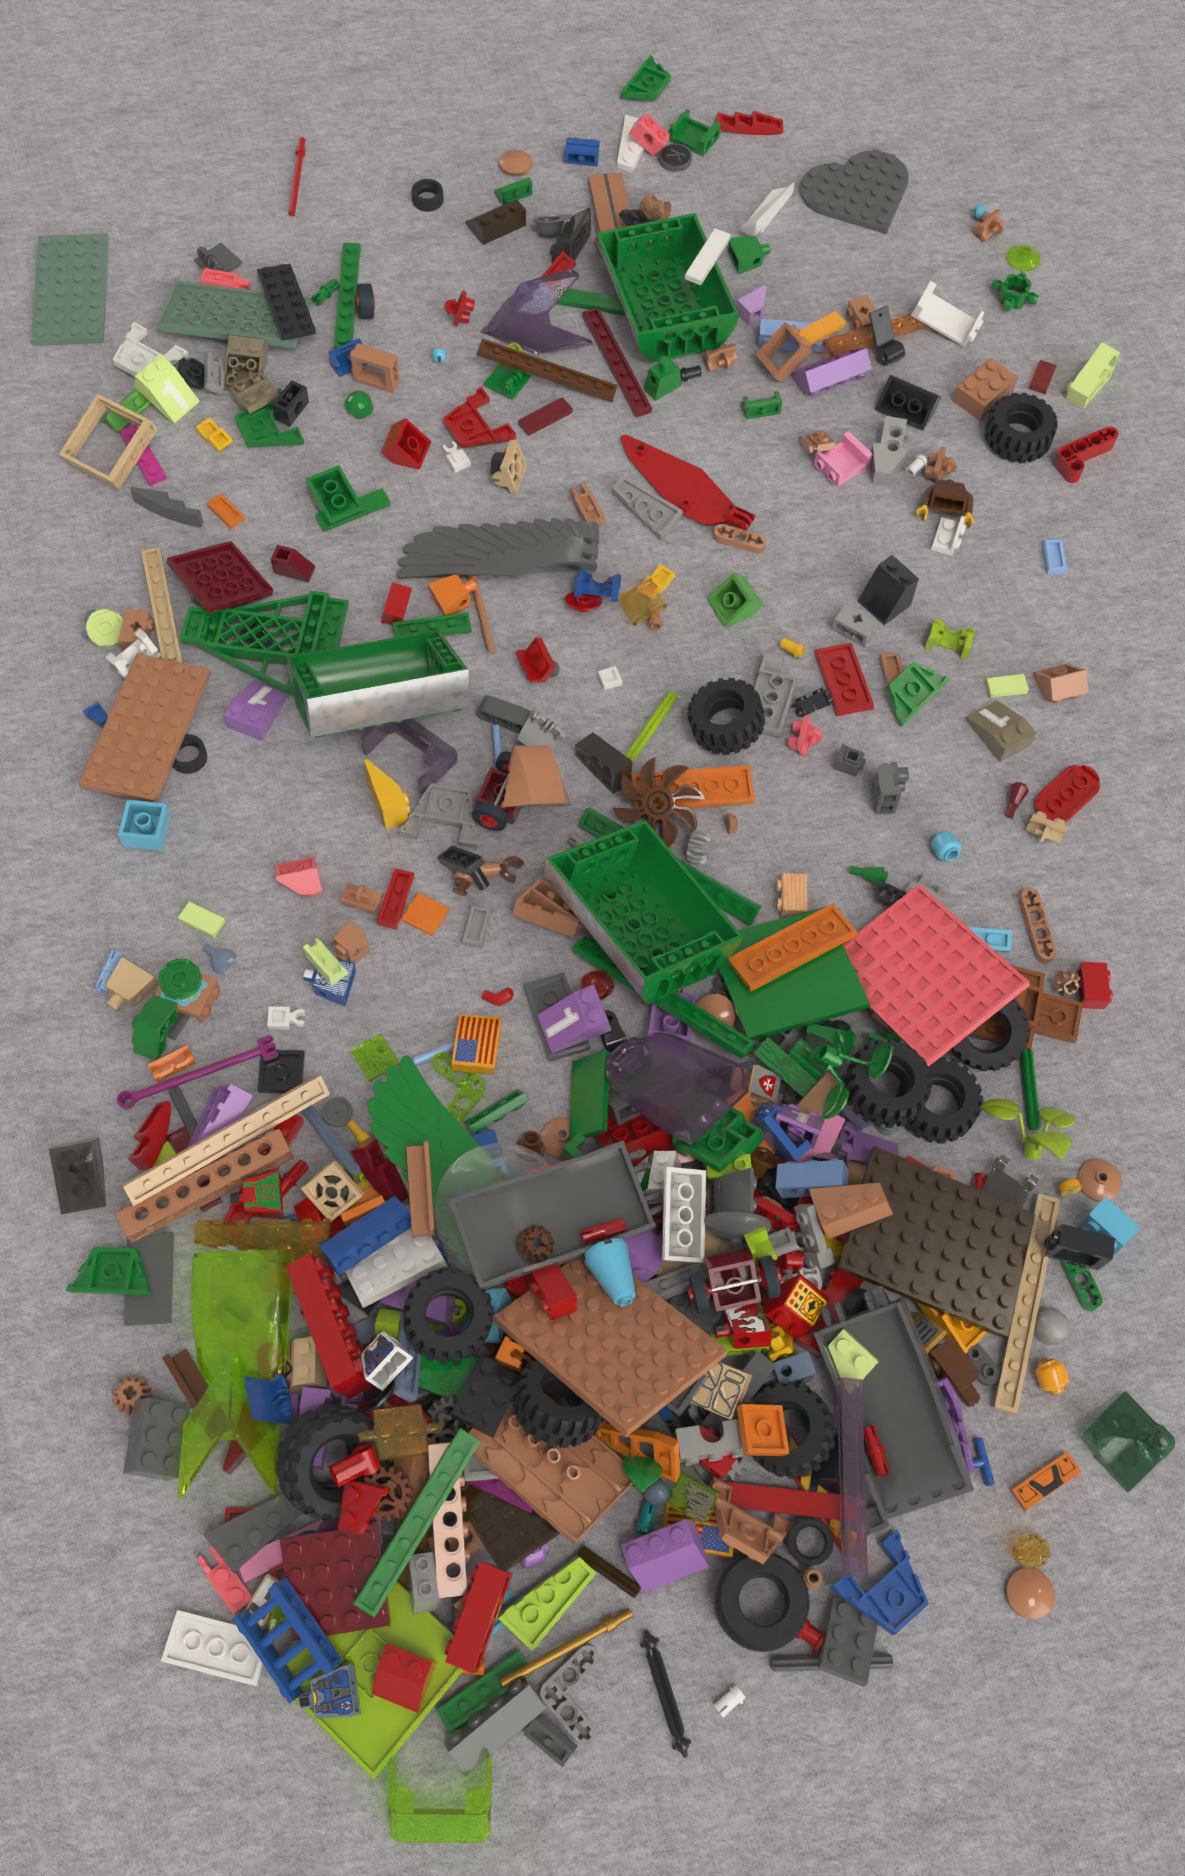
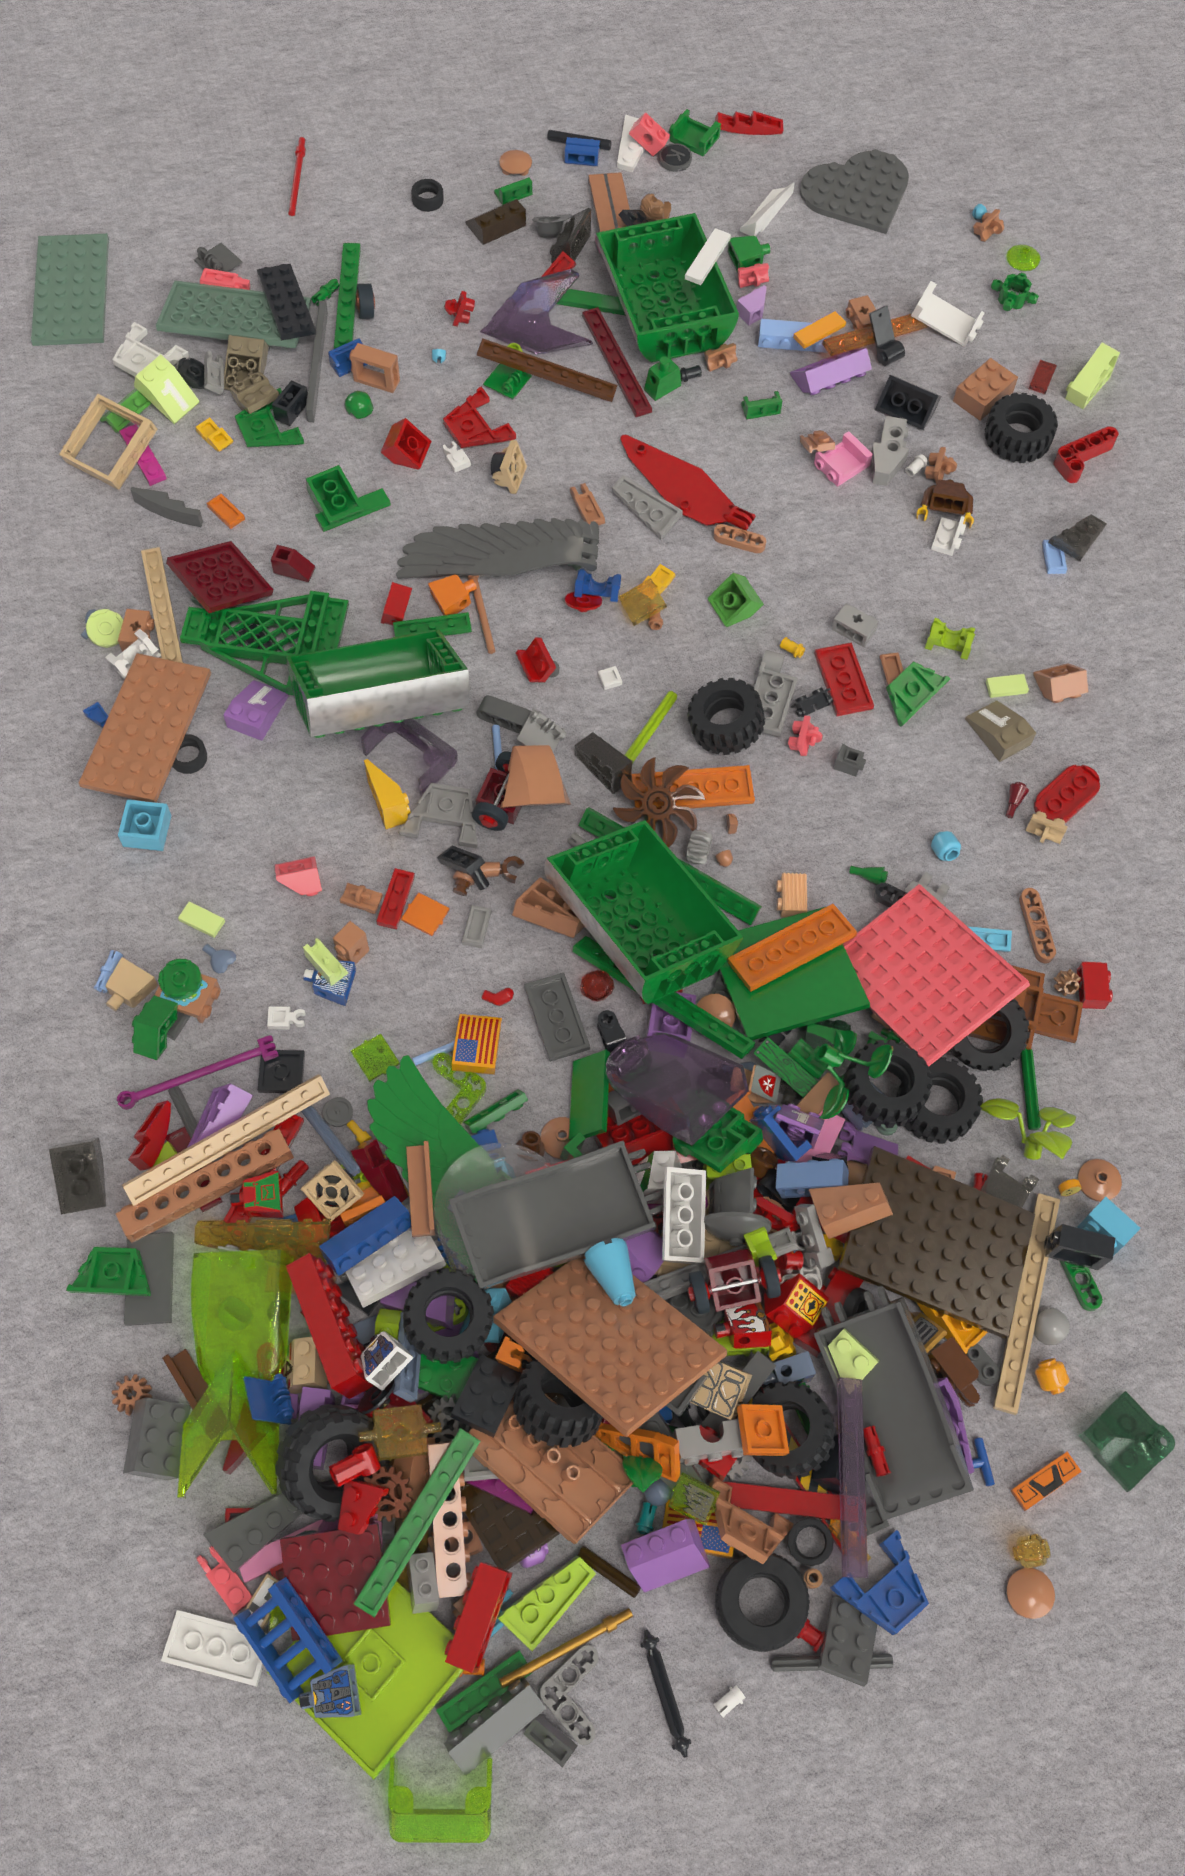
(171, 1063): orange hinge -> none
(316, 361): none -> dark grey tile
(403, 1677): red slope -> none
(526, 1246): reddish brown gear -> none
(545, 416): dark red tile -> none
(553, 1292): red brick -> none
(559, 136): none -> black axle
(574, 1019): medium lavender slope -> none
(603, 1230): red axle -> none
(647, 82): green wing -> none
(724, 858): none -> nougat hinge
(753, 275): none -> coral hips
(775, 343): nougat window -> none
(888, 787): dark grey hips -> none
(889, 590): black slope -> none
(1080, 537): none -> clear smoke wing

